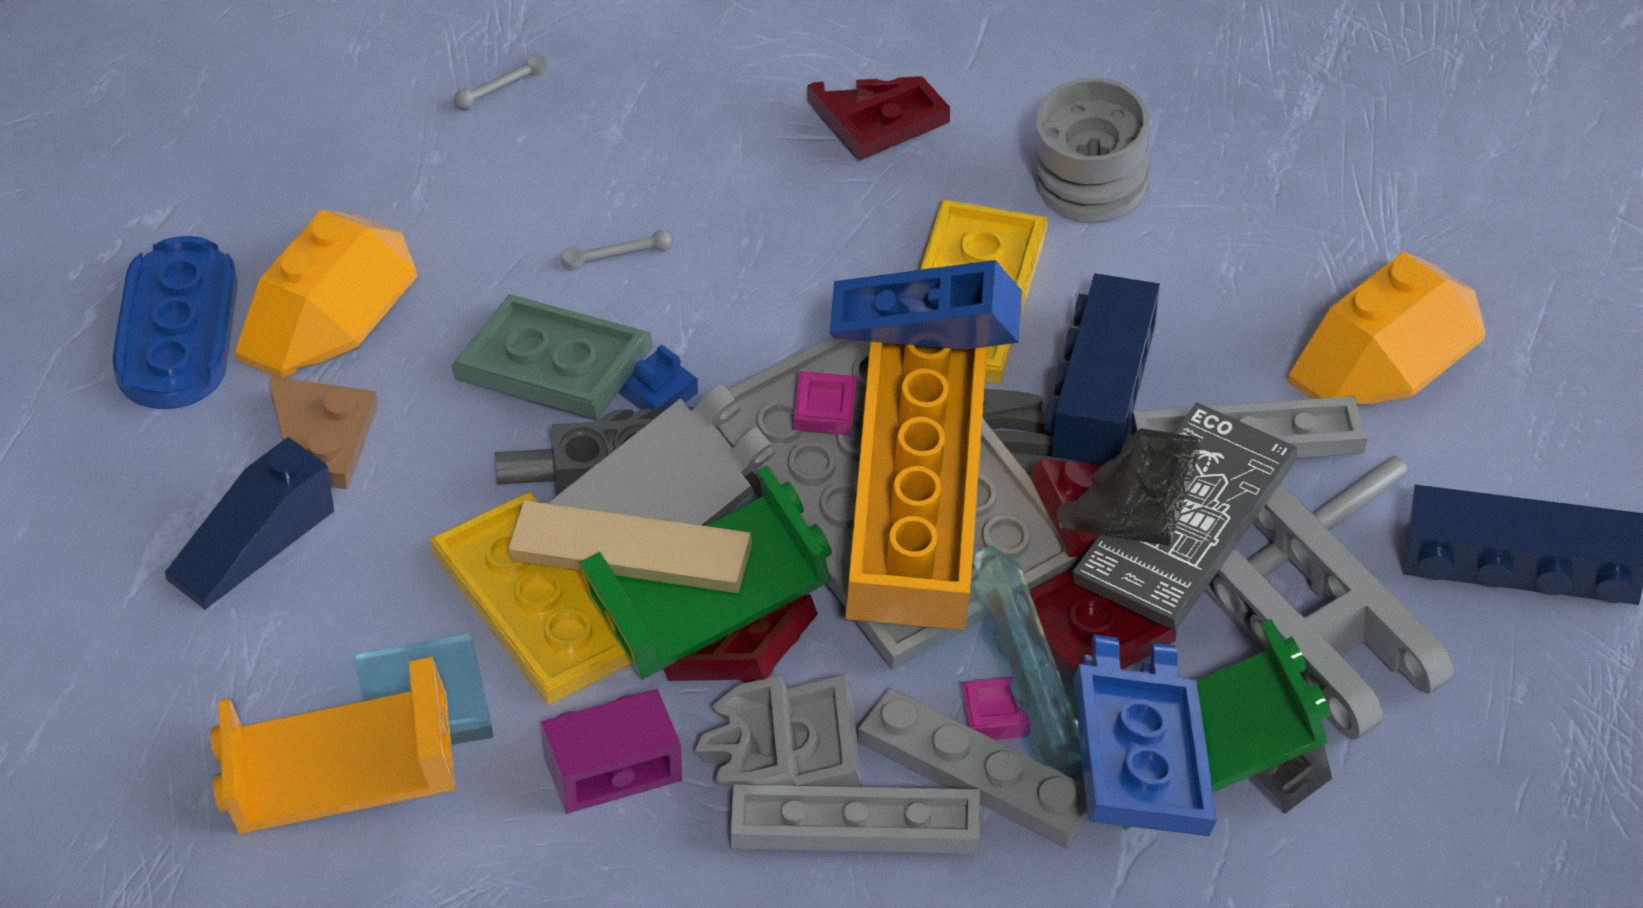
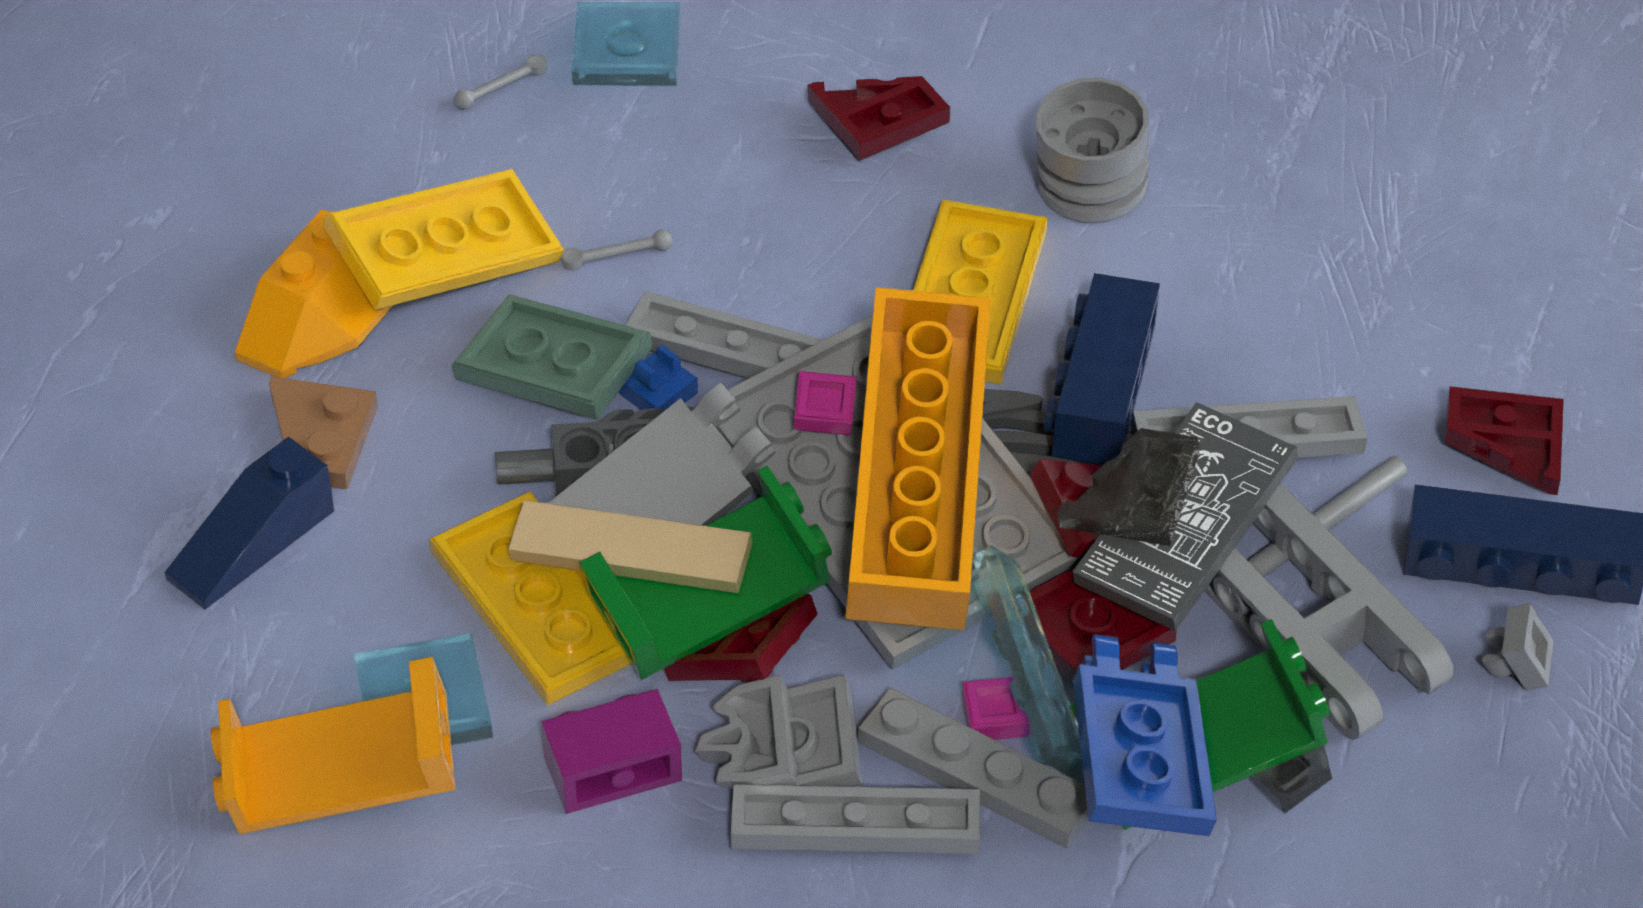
(175, 323): blue tile -> none
(442, 238): none -> yellow tile
(626, 43): none -> clear light blue tile
(715, 336): none -> light grey plate
(930, 307): blue slope -> none
(1390, 335): light orange wedge -> none
(1509, 433): none -> dark red wing
(1521, 648): none -> light grey tile

